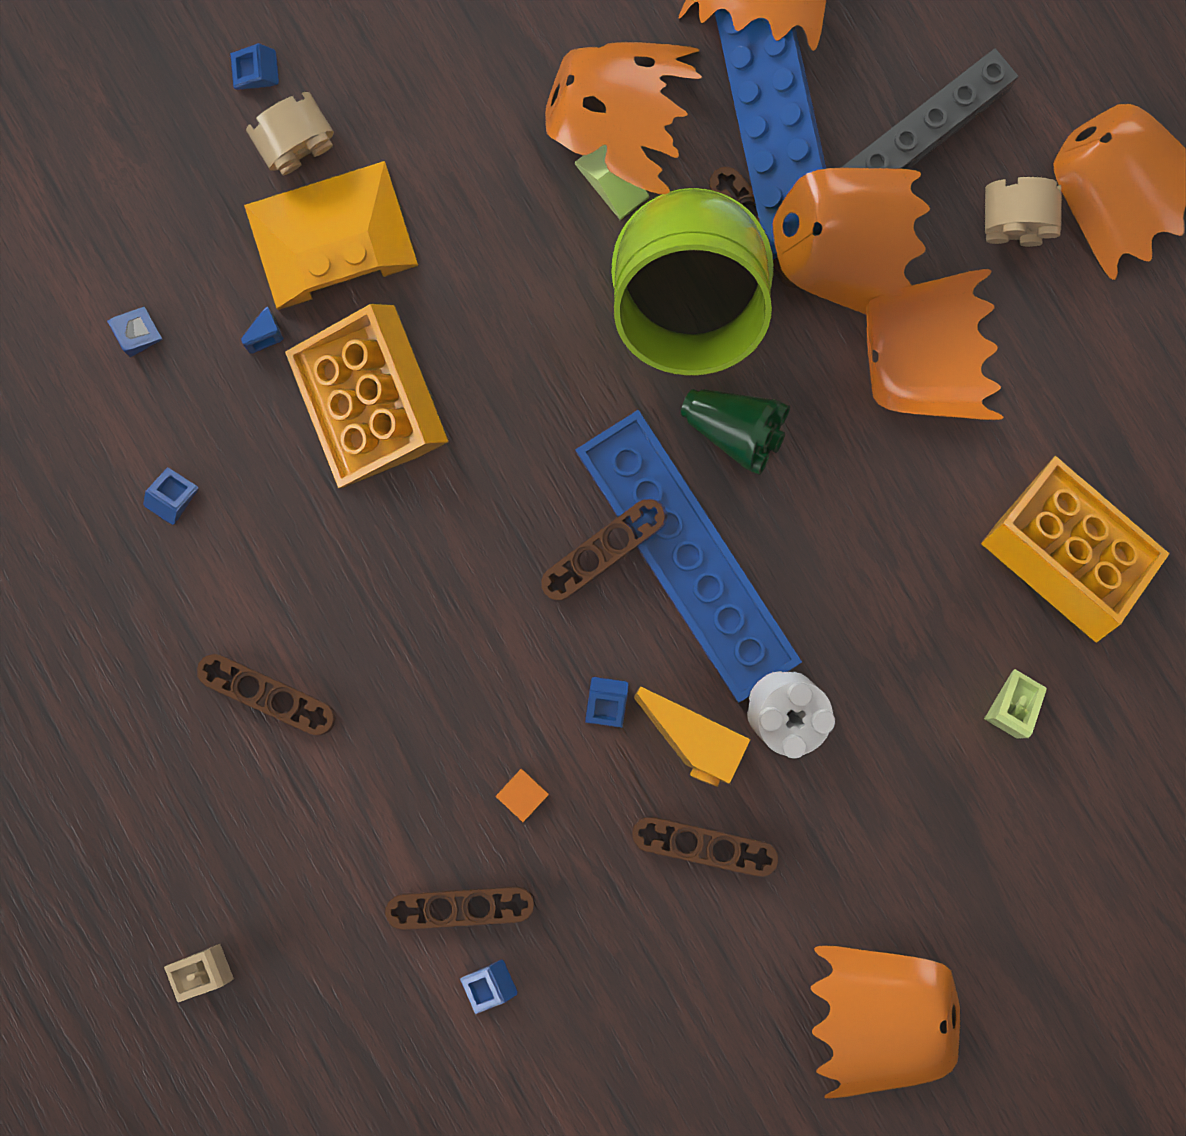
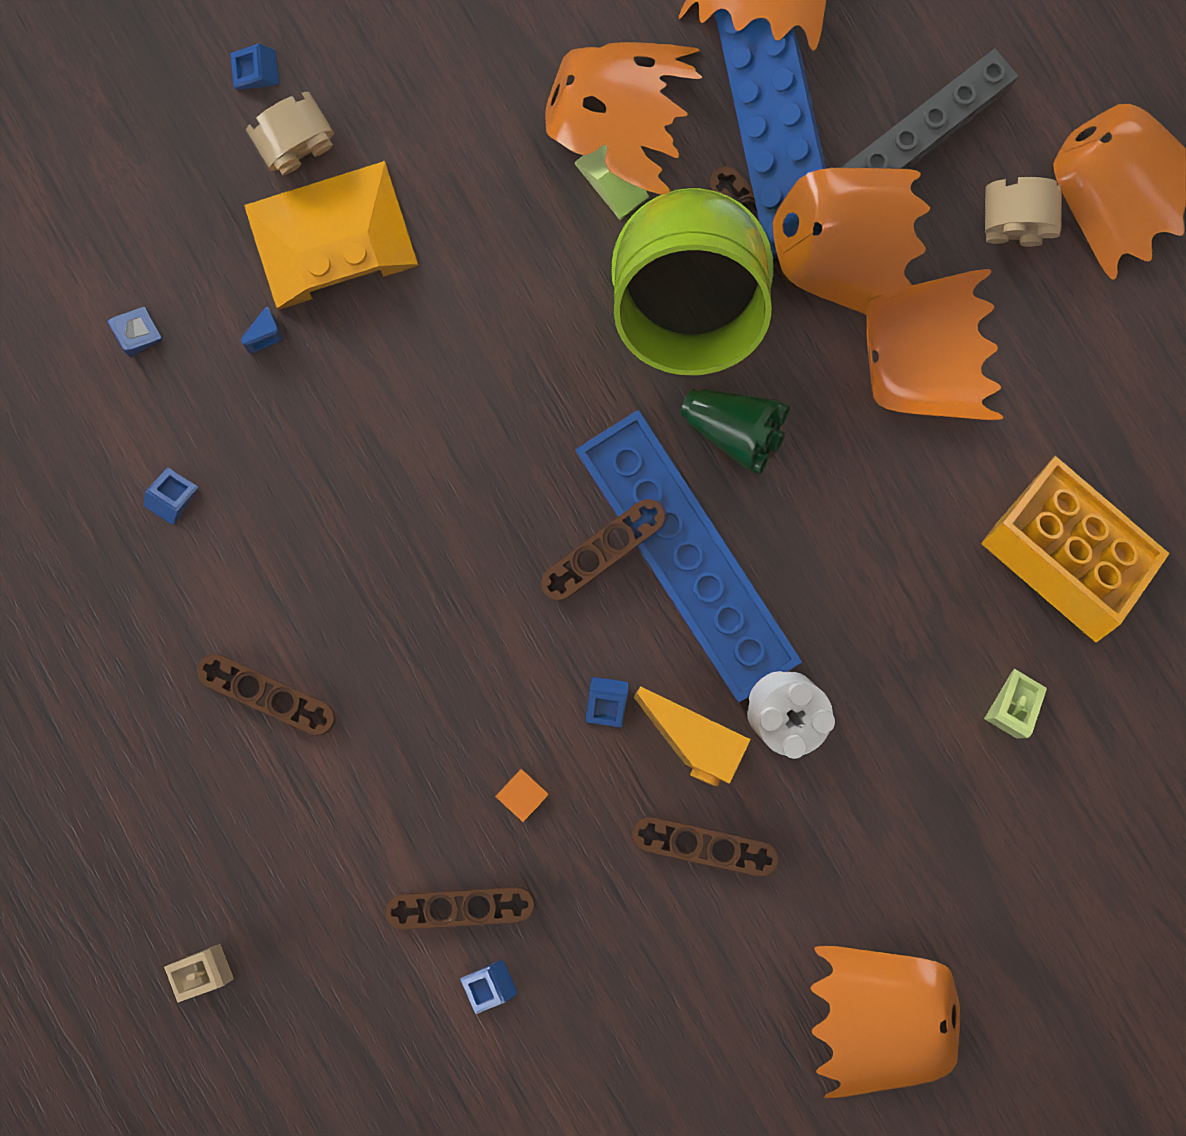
(366, 394): light orange slope -> none

